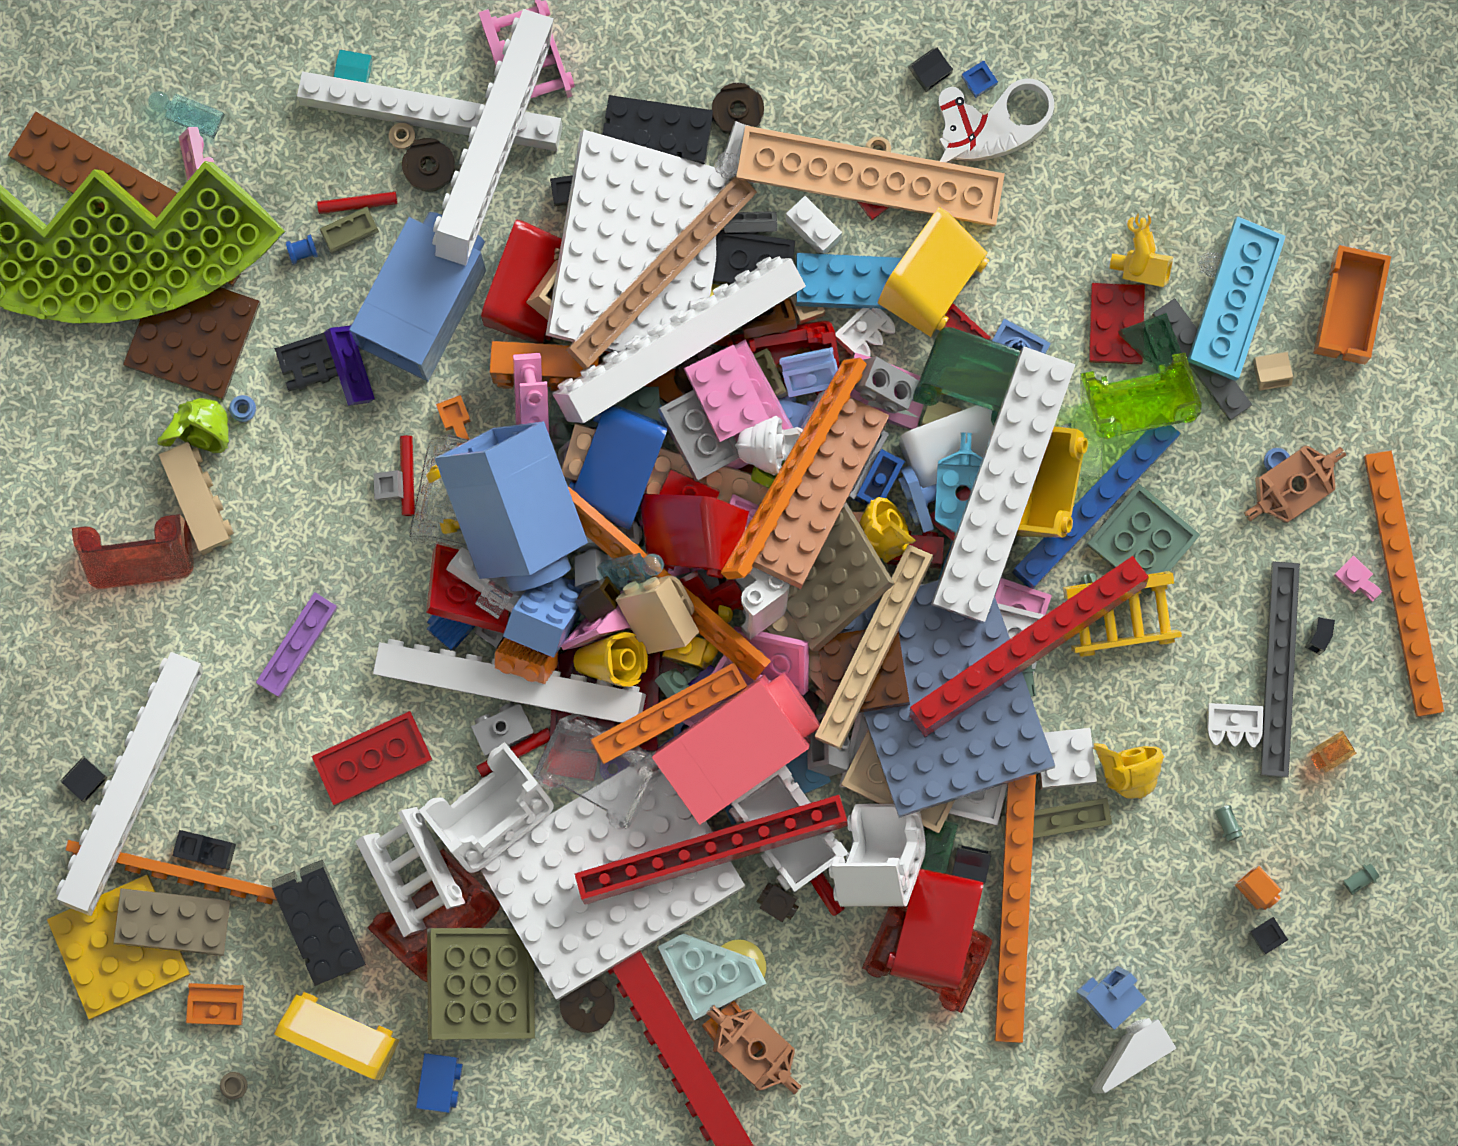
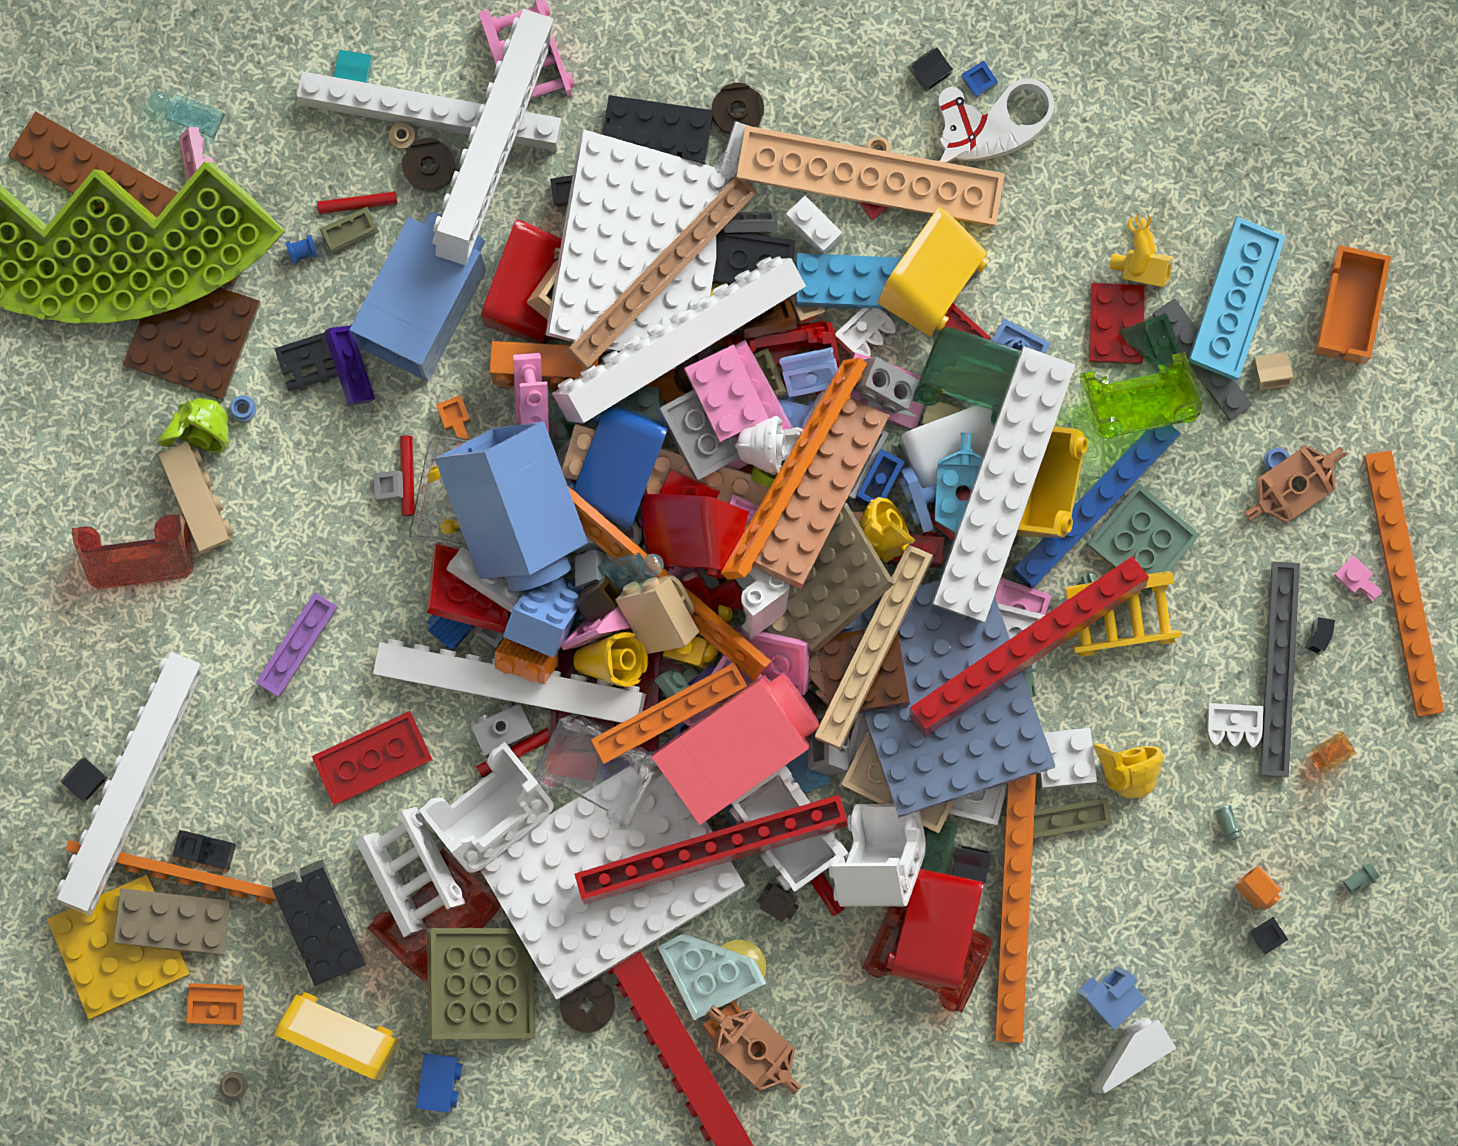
(494, 599): clear plate -> none

